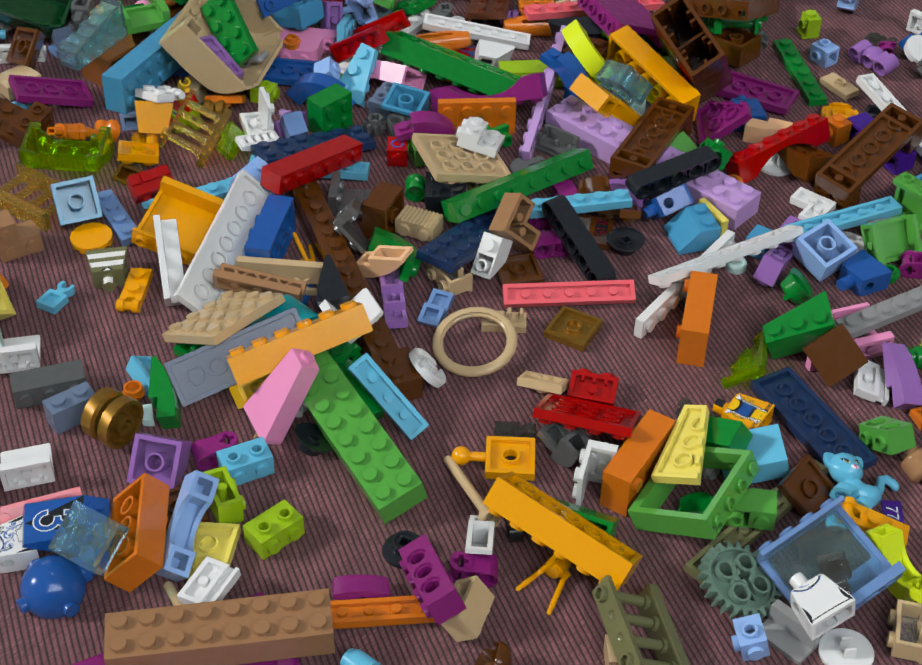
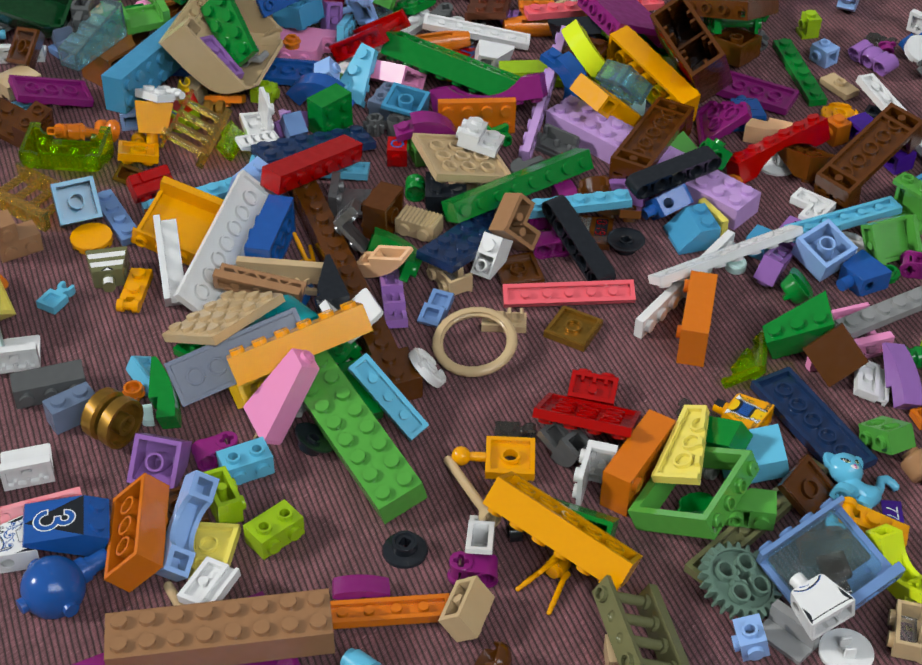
(88, 538): clear light blue brick -> none
(430, 580): magenta brick -> none
(543, 383): tan plate -> none

